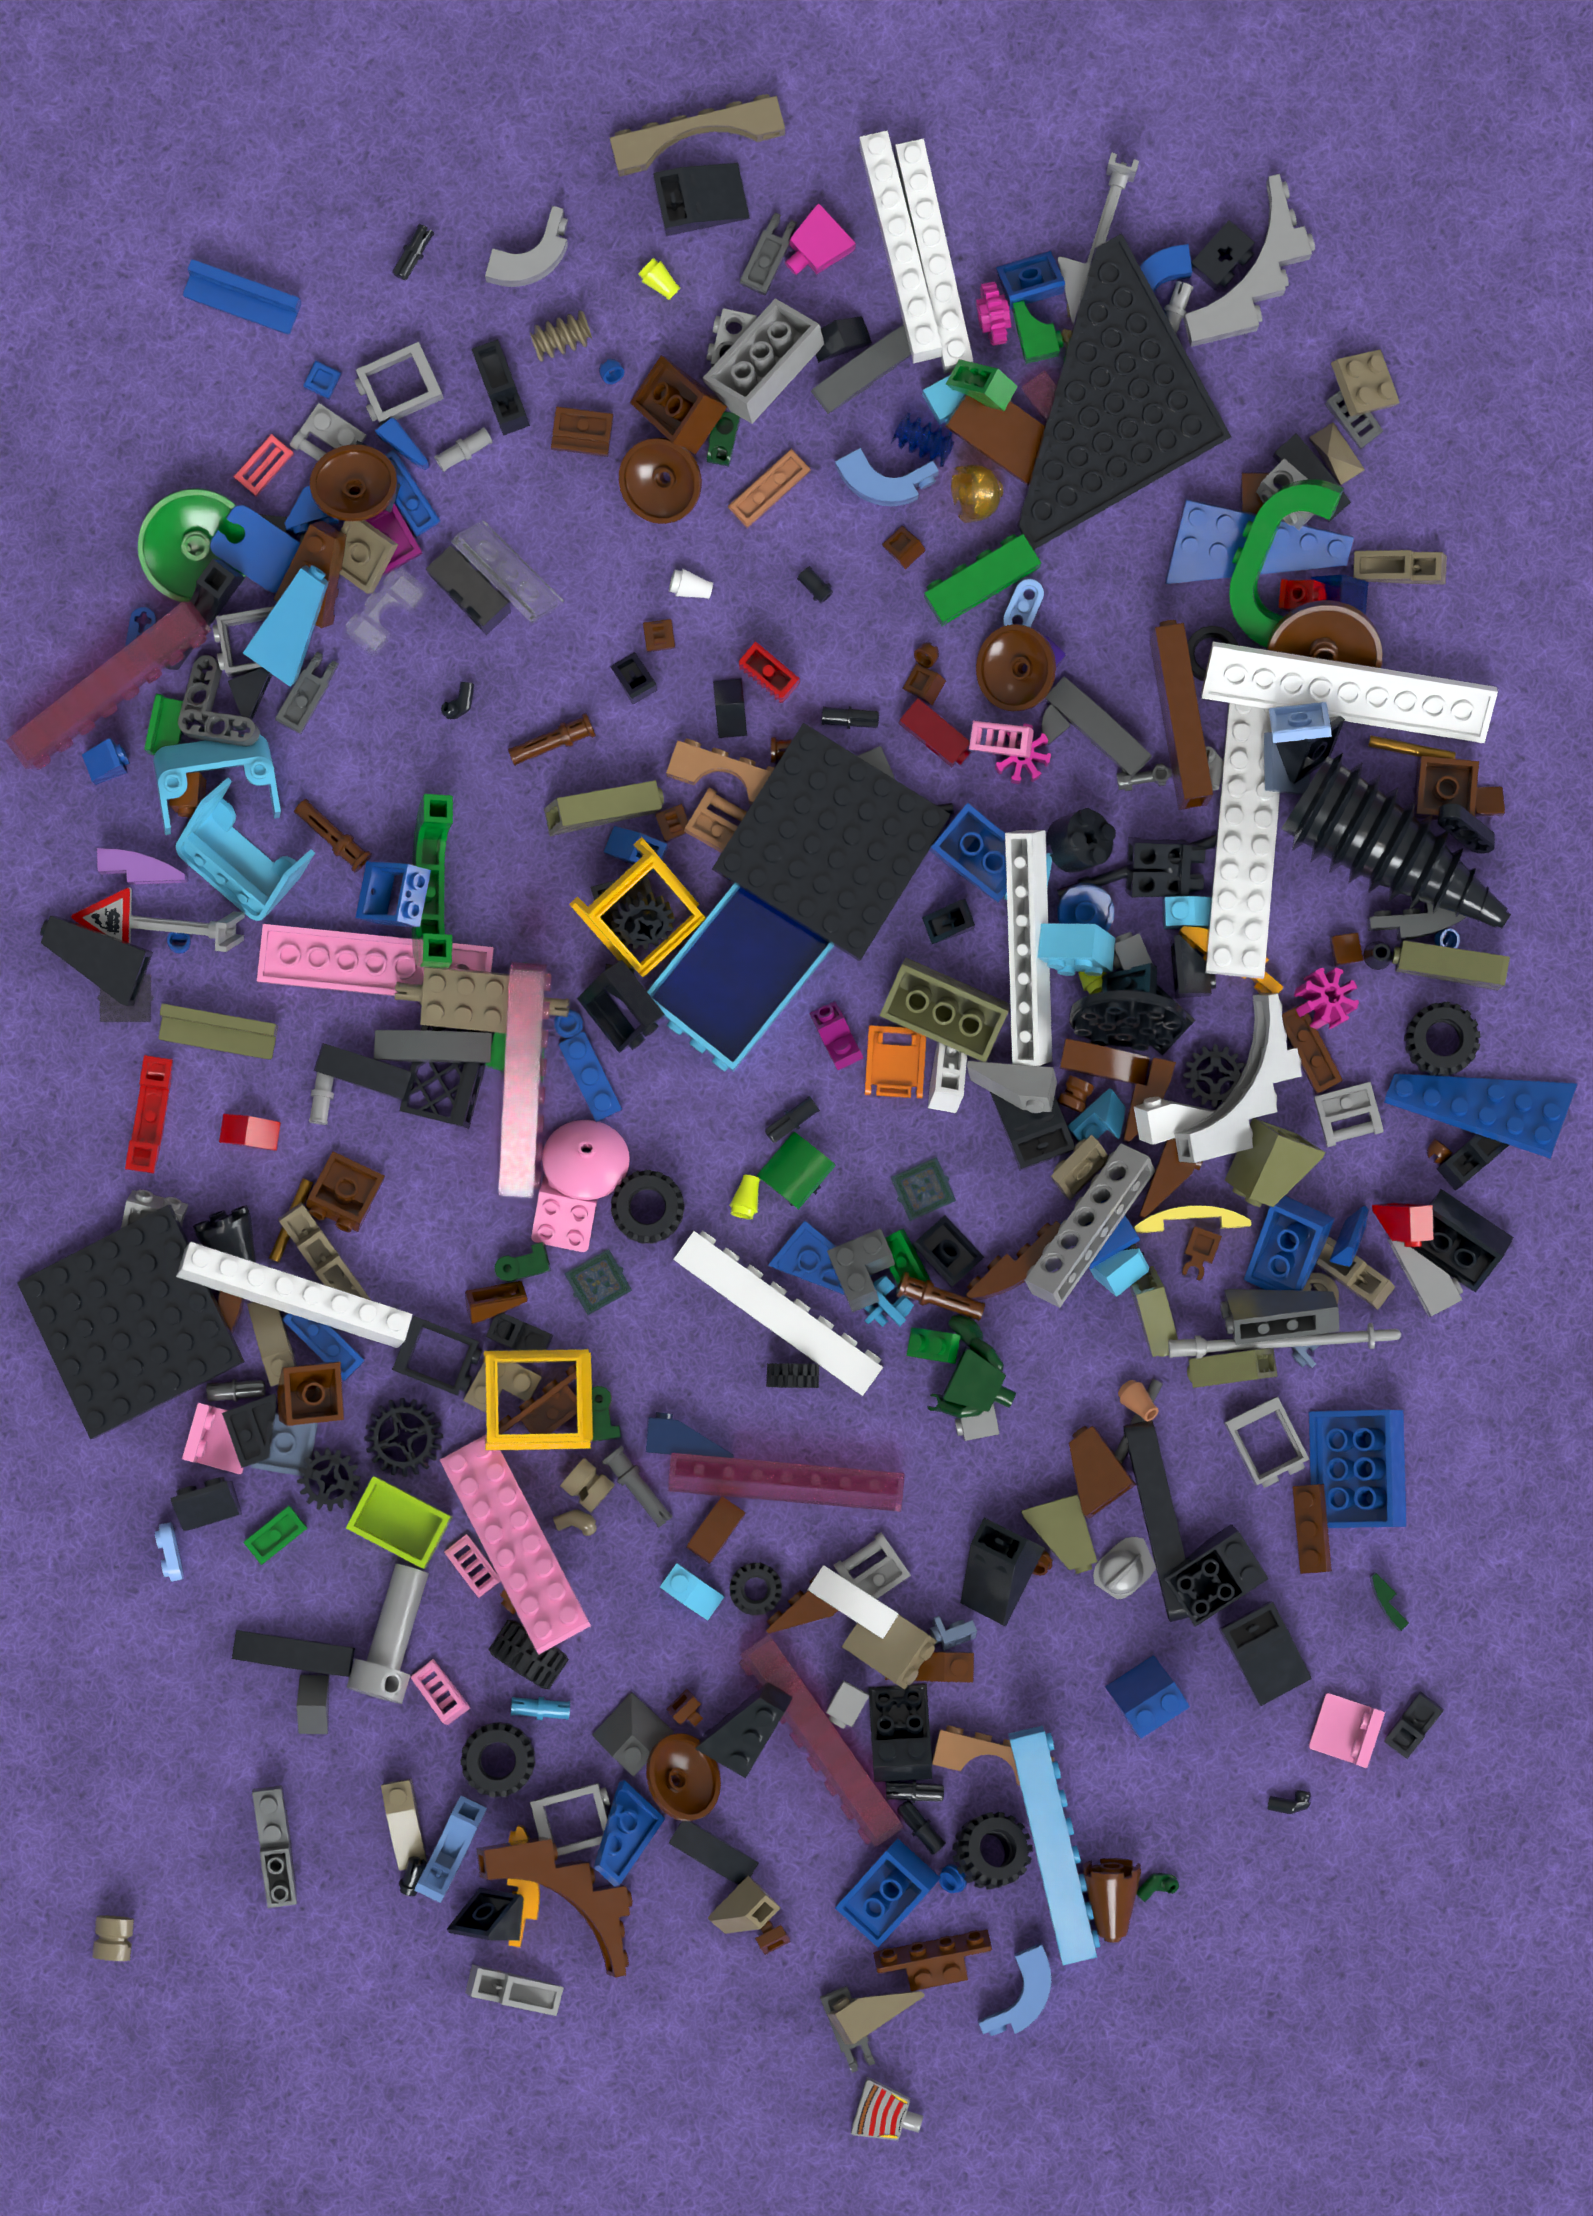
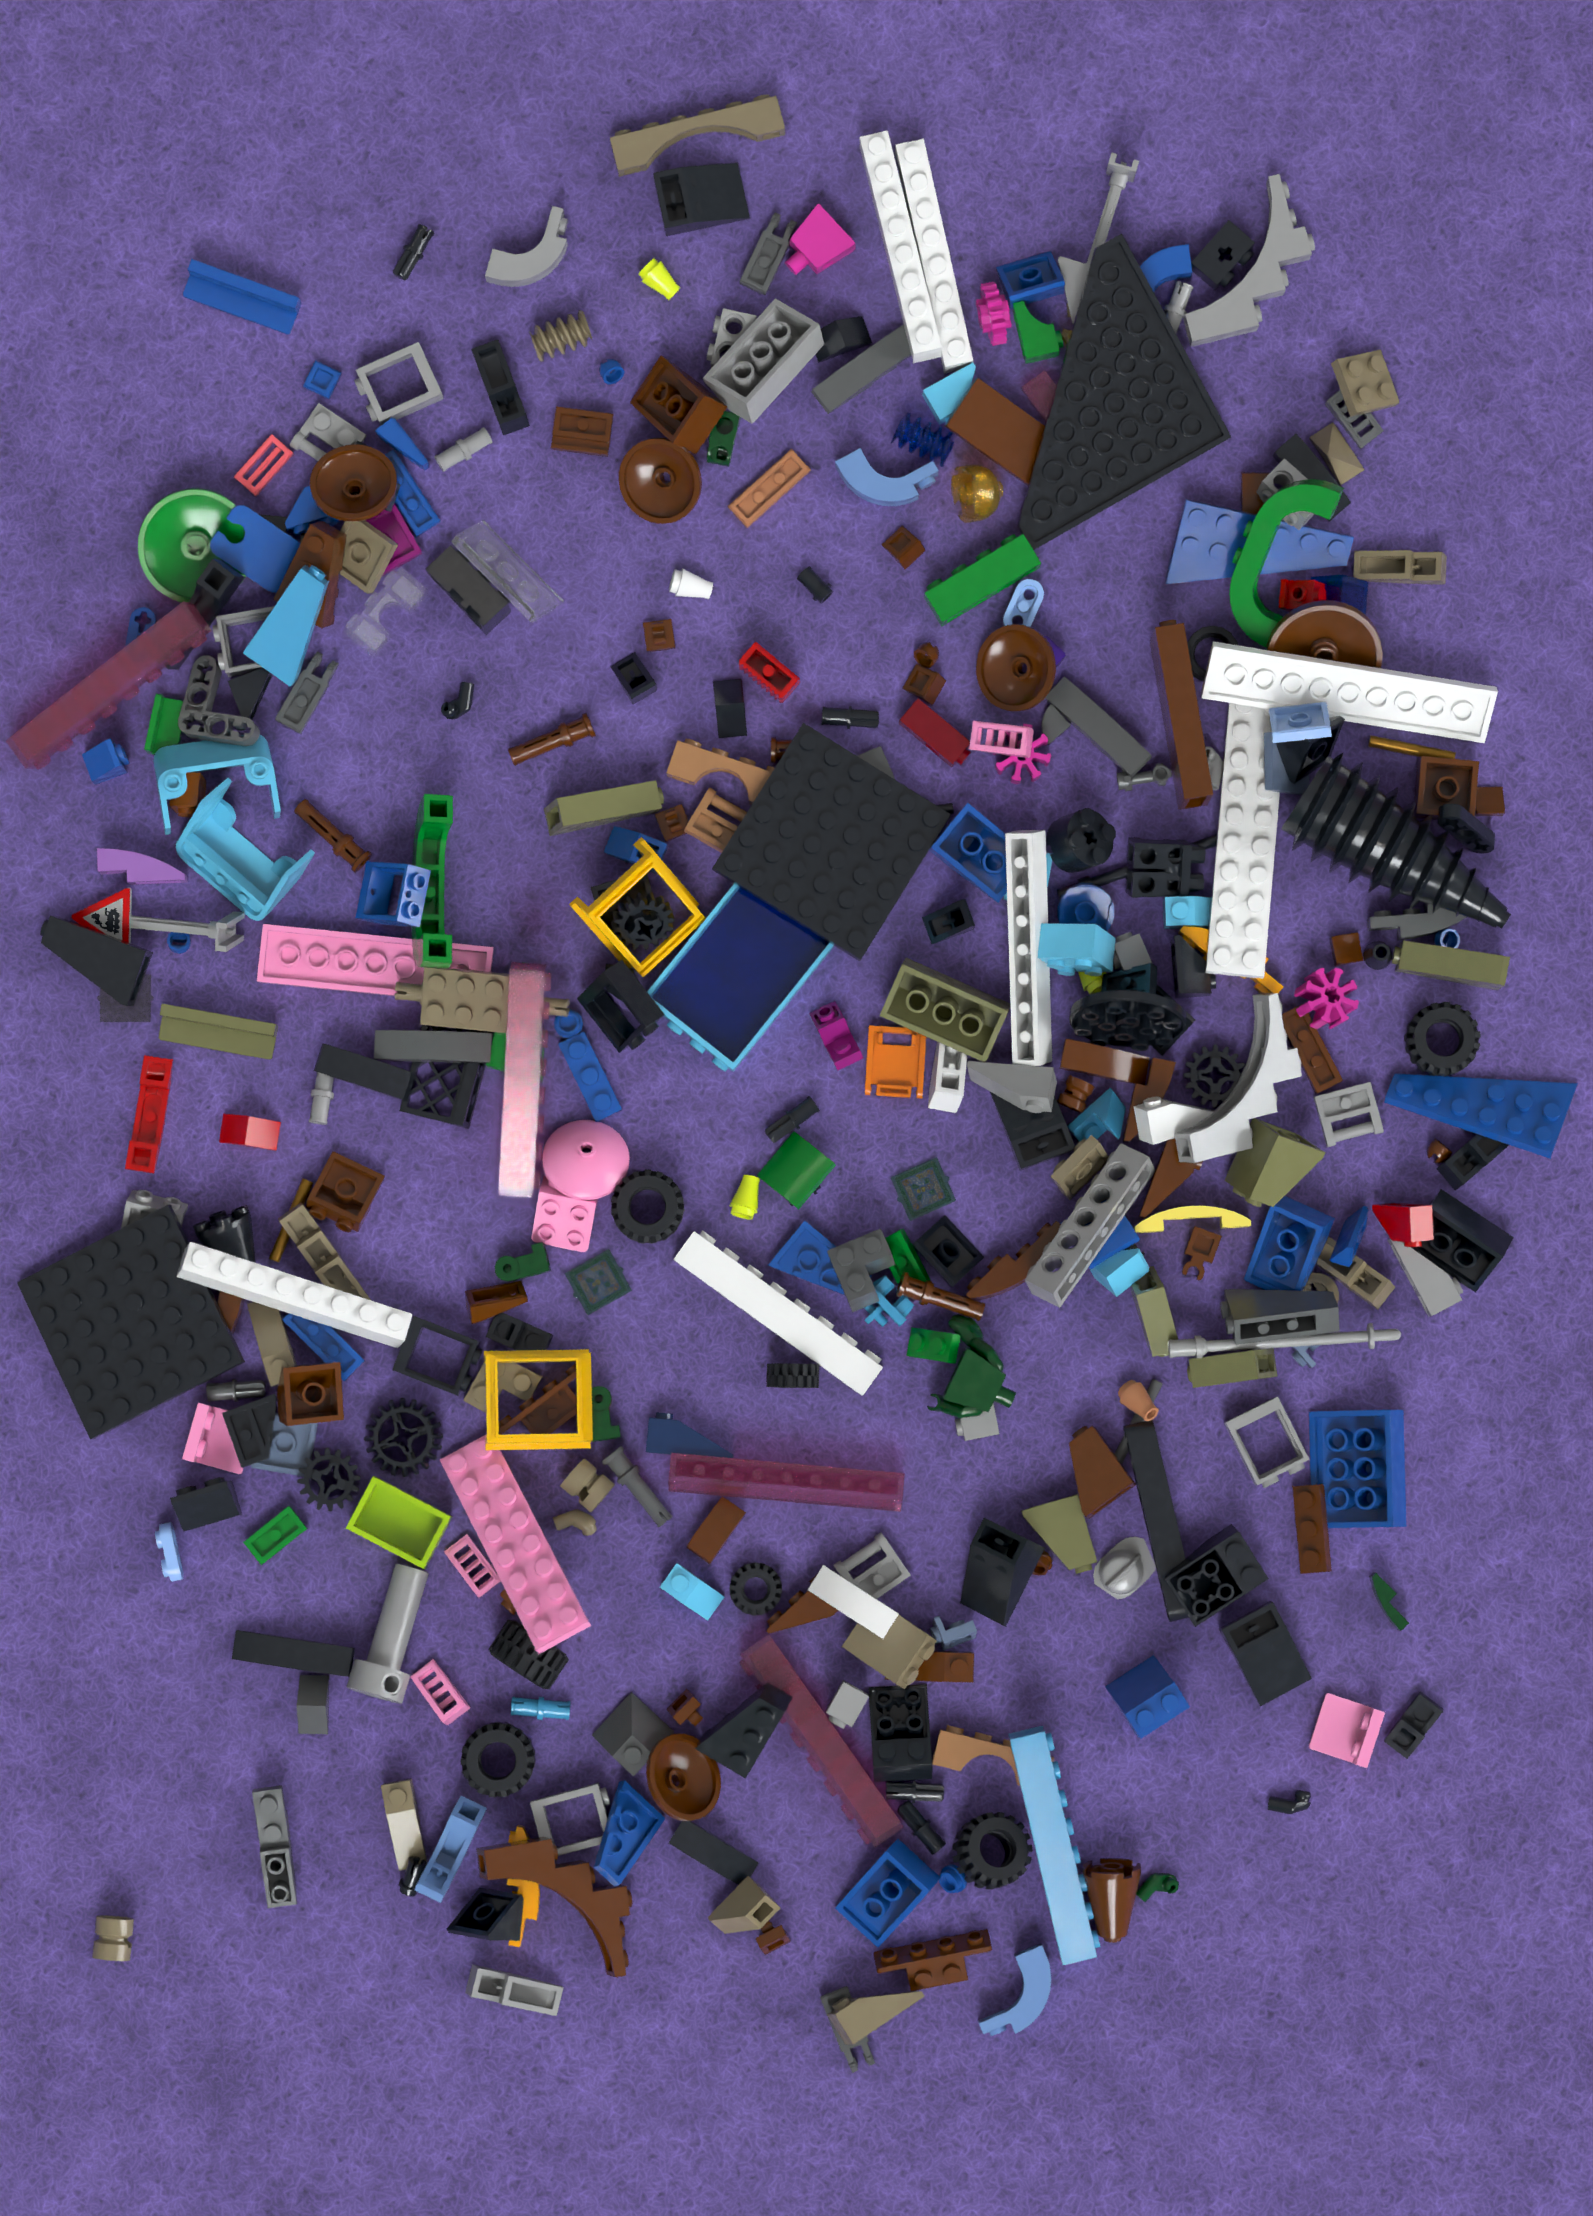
(883, 2113): light grey torso -> none
(982, 383): green arch -> none

